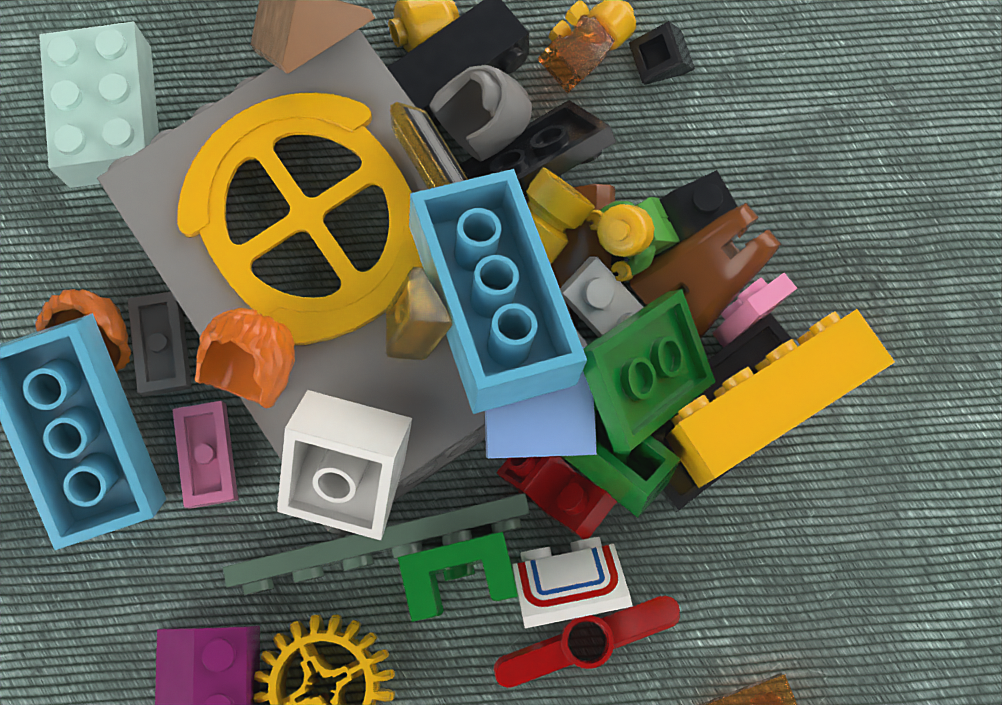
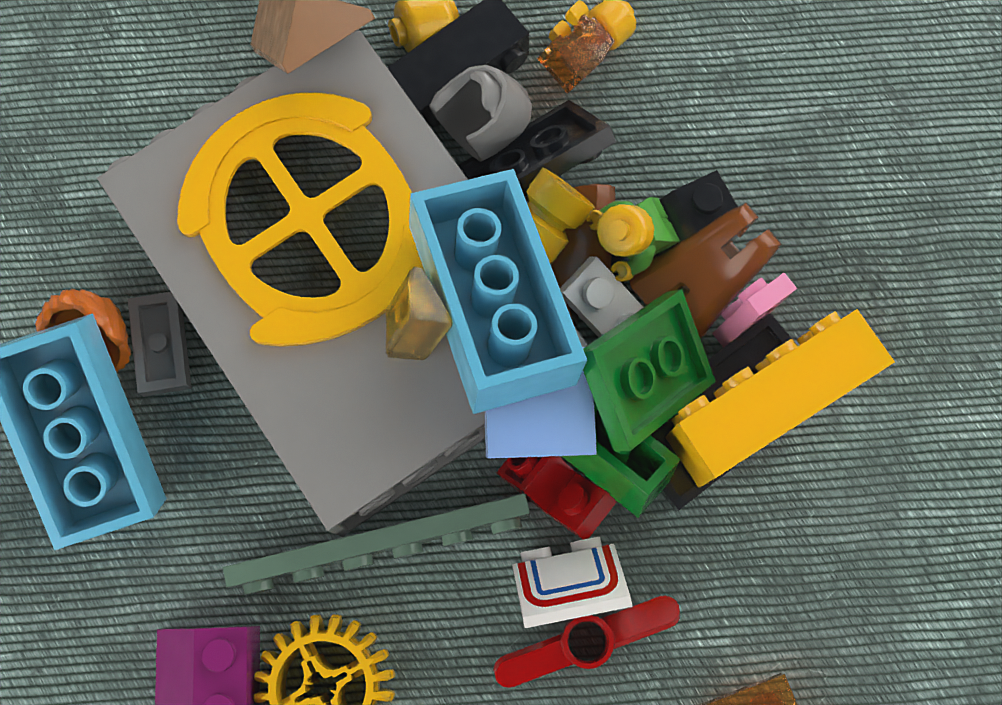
(96, 99): light aqua brick -> none
(205, 454): bright pink plate -> none
(246, 355): orange hair -> none
(342, 464): white slope -> none
(424, 146): clear yellow slope -> none
(455, 562): green panel -> none
(661, 54): black slope -> none

